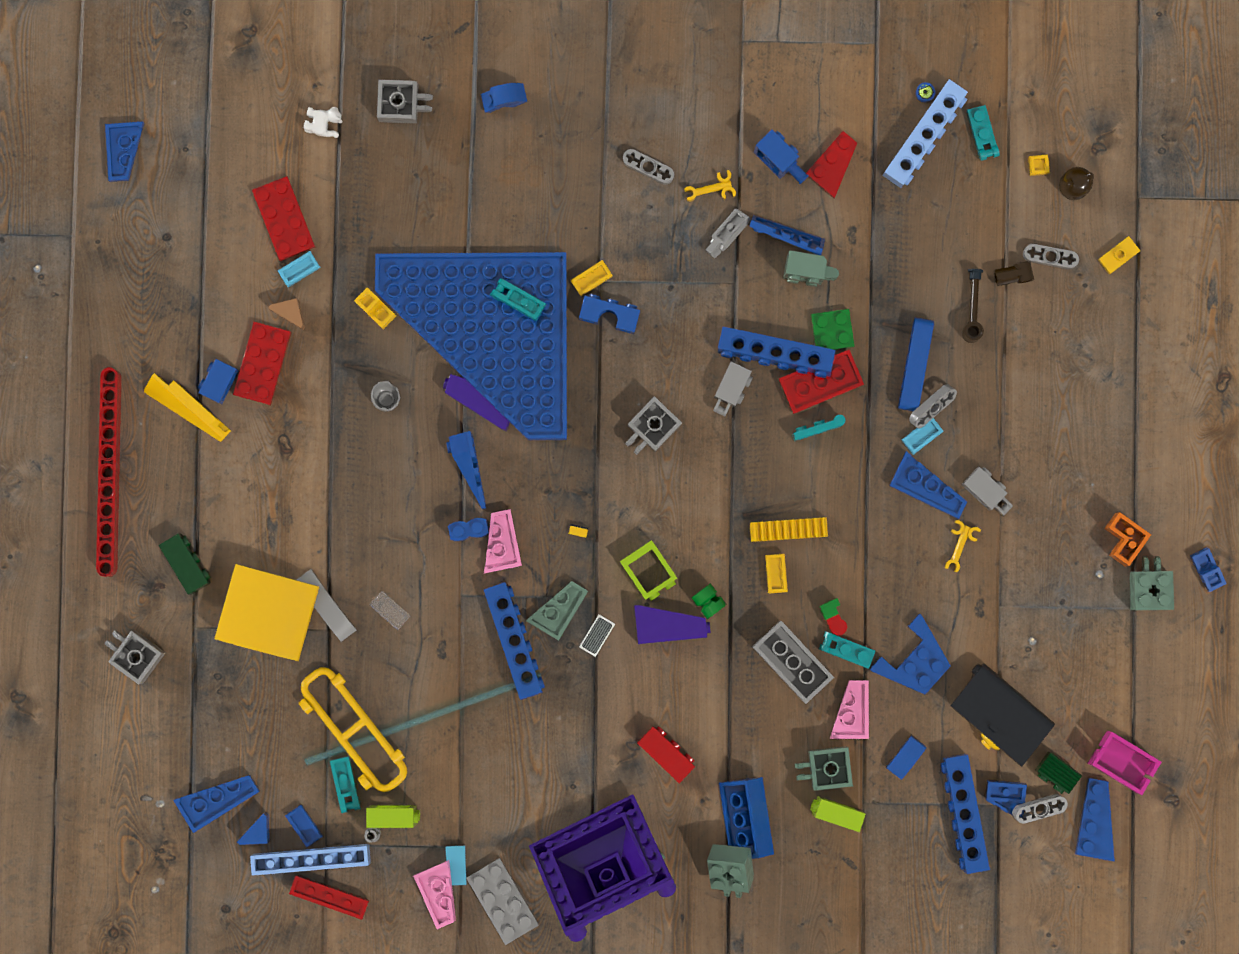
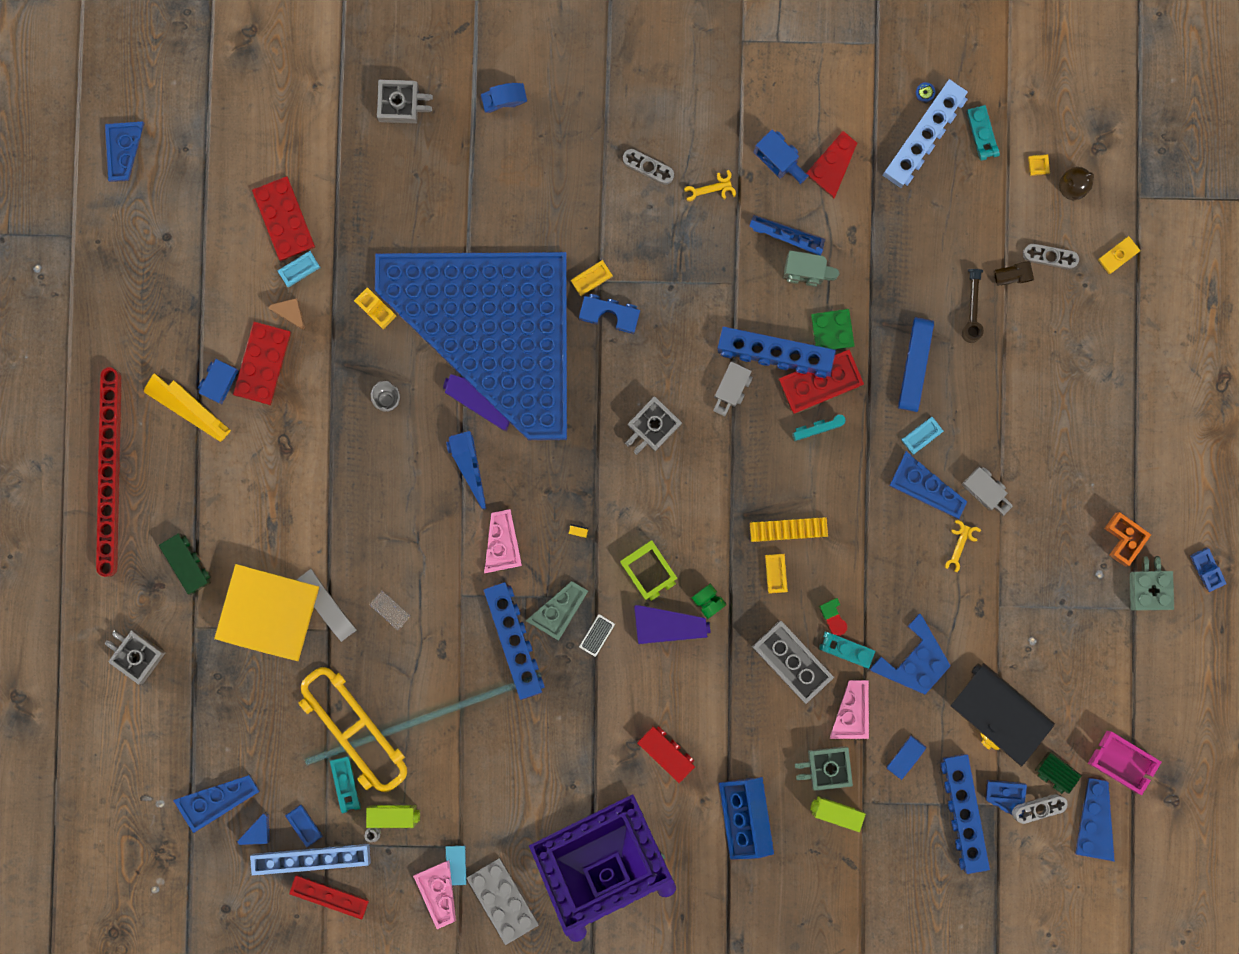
(320, 122): white animal -> none
(474, 528): blue brick -> none
(518, 299): teal plate -> none
(727, 232): light grey hinge -> none
(730, 869): sand green hinge -> none
(940, 398): light grey beam -> none

